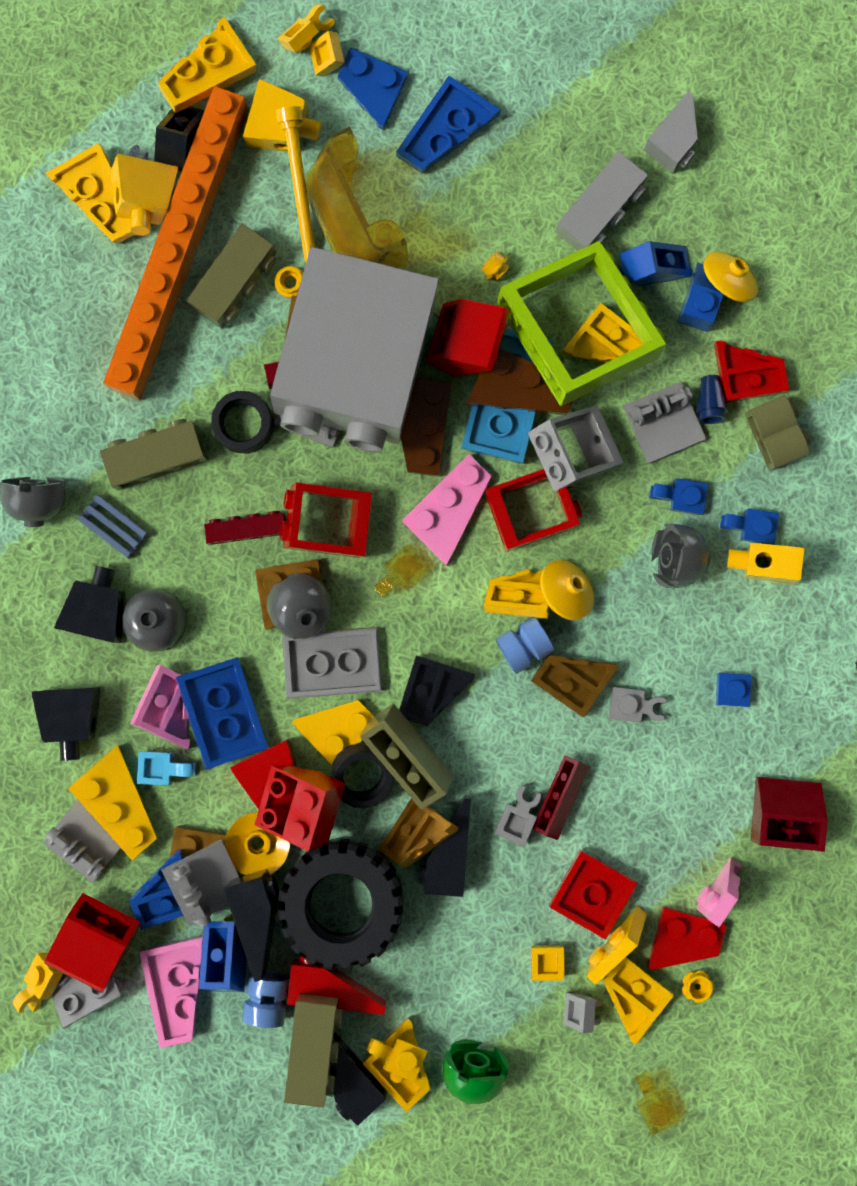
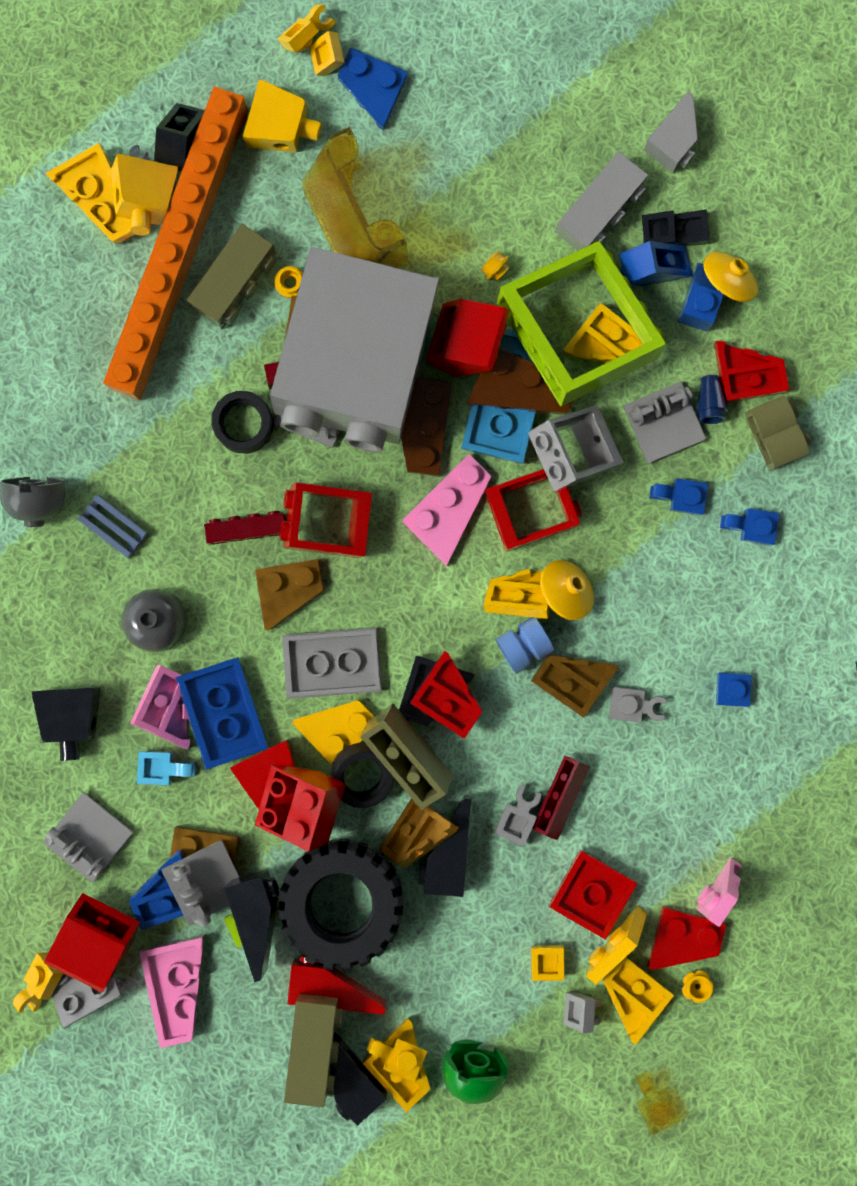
(94, 608): black torso -> none
(115, 804): yellow wing -> none
(153, 454): olive brick -> none
(215, 62): yellow wing -> none
(222, 959): blue slope -> none
(251, 859): yellow dish -> none
(266, 1011): medium blue wheel -> none
(290, 122): yellow piece -> none
(299, 606): dark grey cylinder -> none
(402, 569): clear yellow plate -> none
(445, 124): blue wing -> none
(448, 698): none -> red wing
(677, 229): none -> black slope
(680, 555): dark grey cylinder -> none
(783, 561): yellow torso -> none
(789, 814): dark red slope -> none

